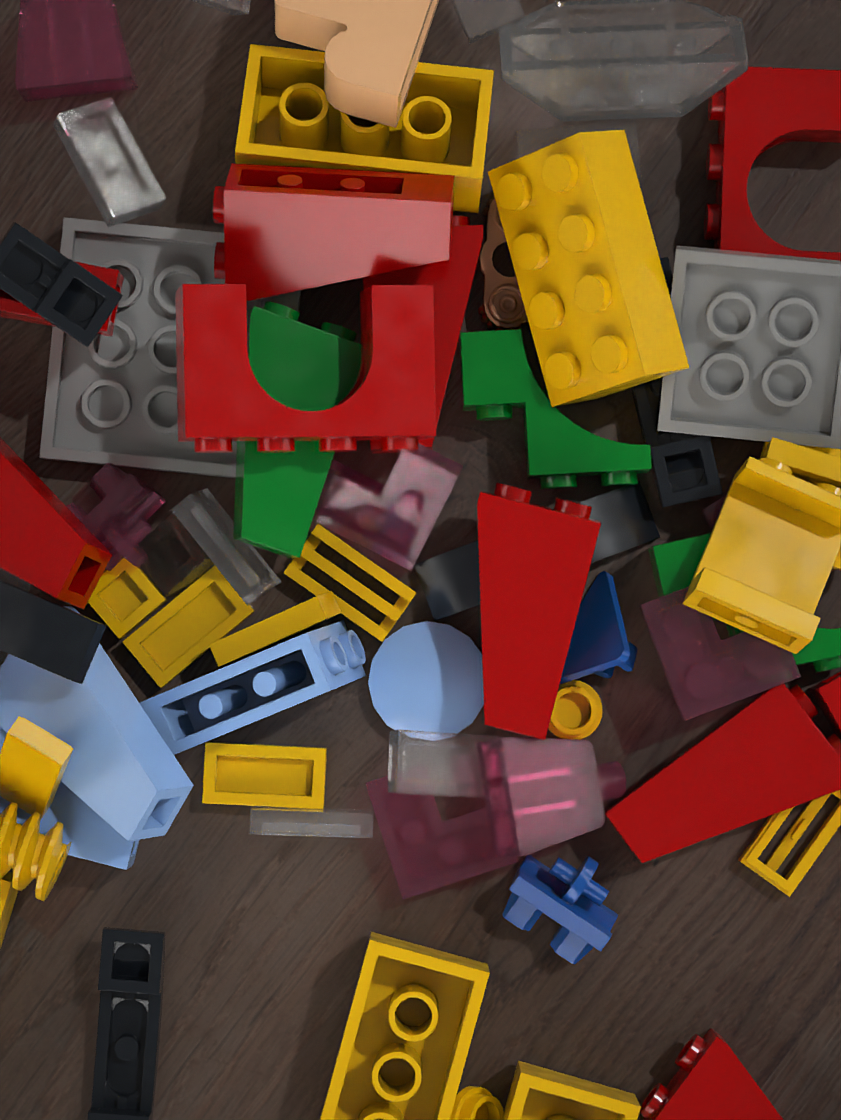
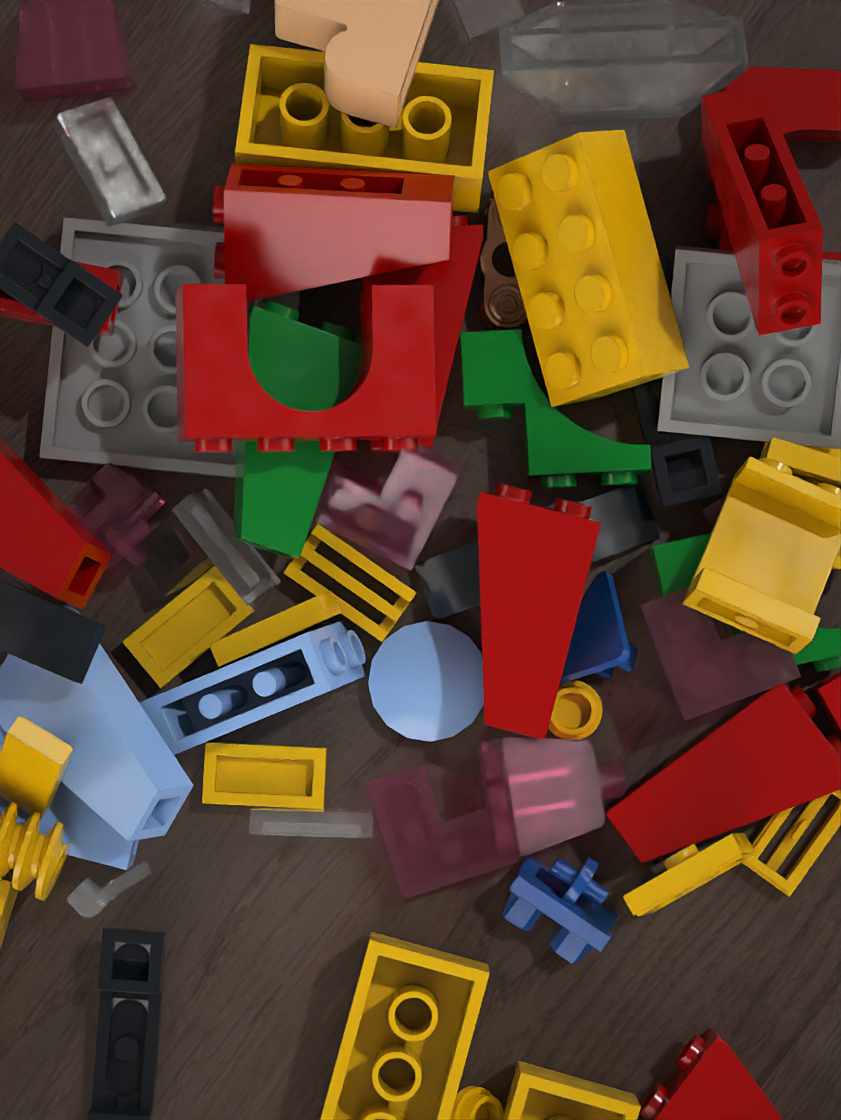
(90, 899): none -> clear hand
(125, 598): yellow plate -> none
(435, 763): clear tile -> none
(687, 872): none -> yellow plate
(764, 209): none -> red slope

